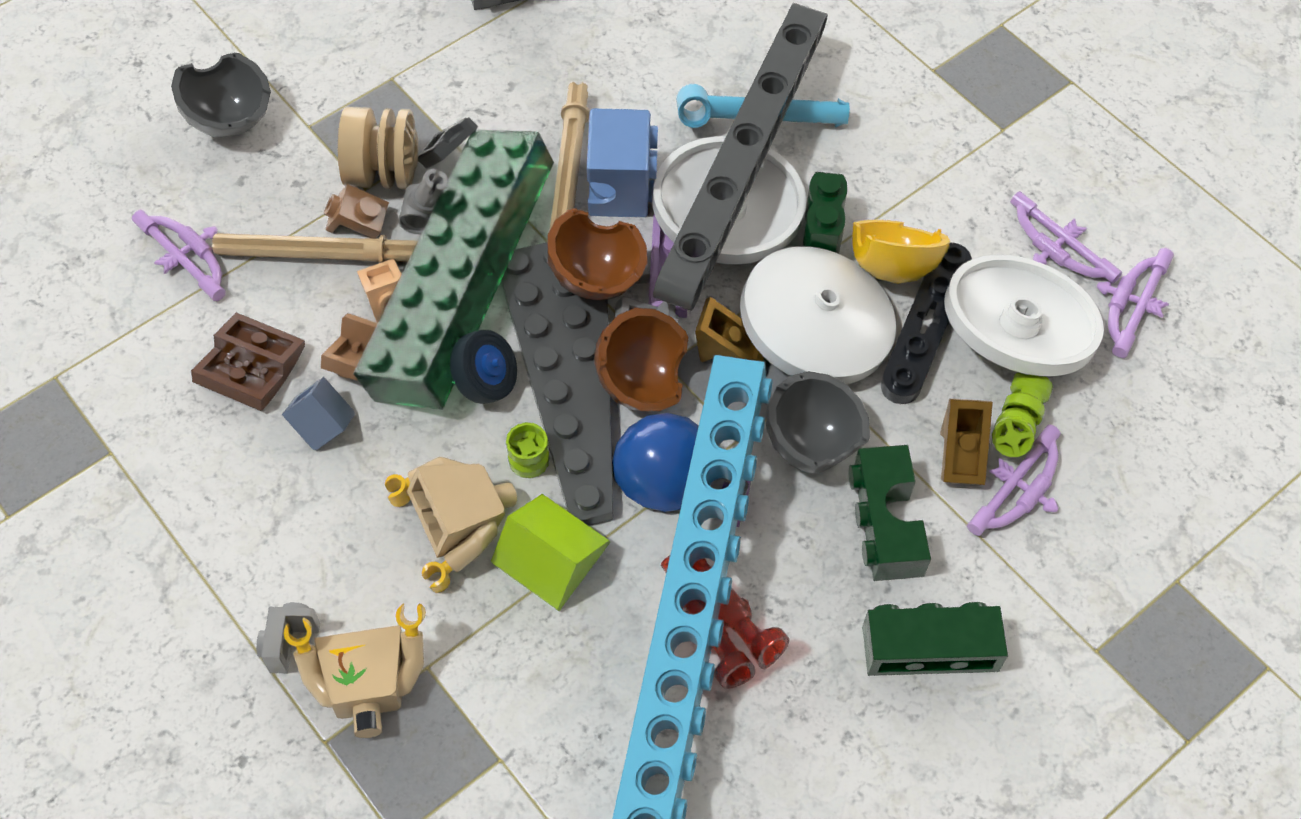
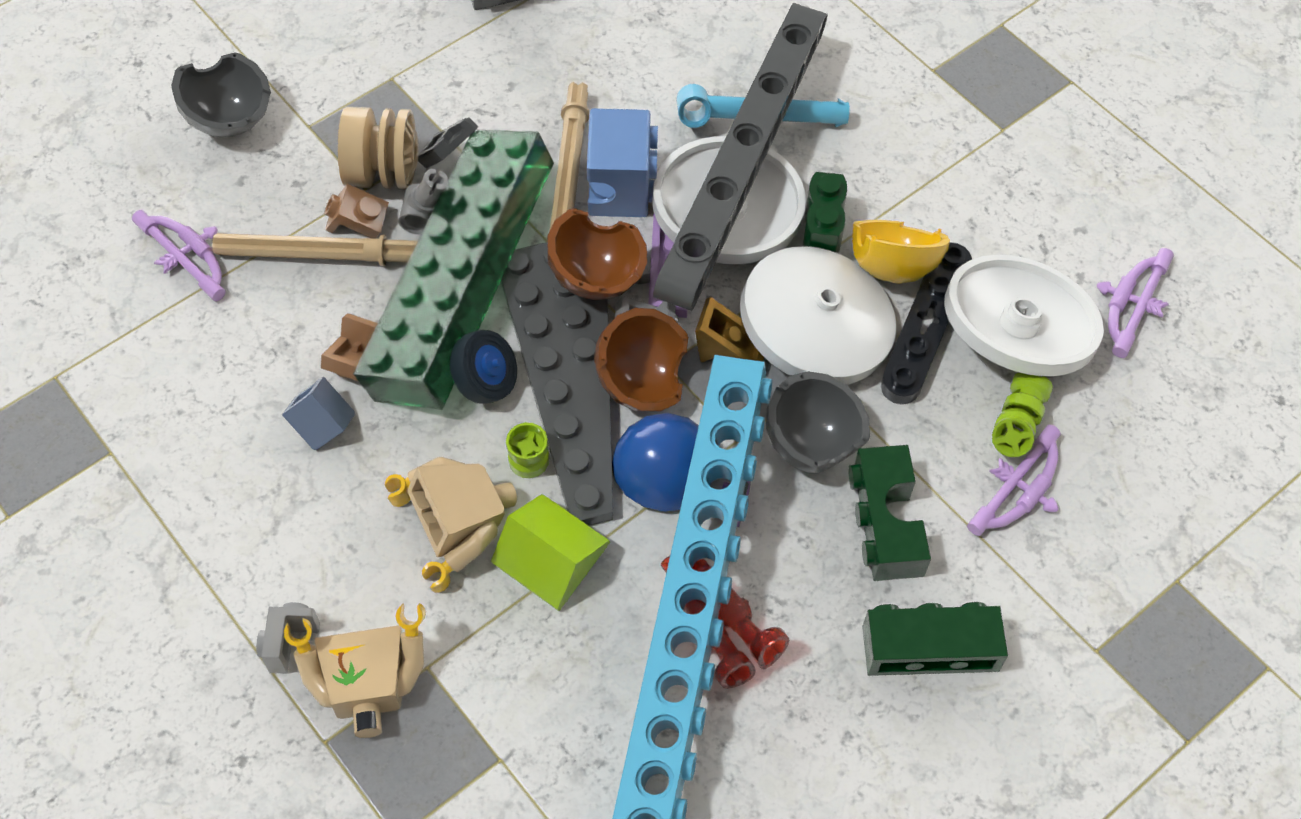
(248, 361): reddish brown slope -> none
(379, 284): light nougat bracket -> none
(966, 441): pearl gold slope -> none
(1068, 235): lavender piece -> none

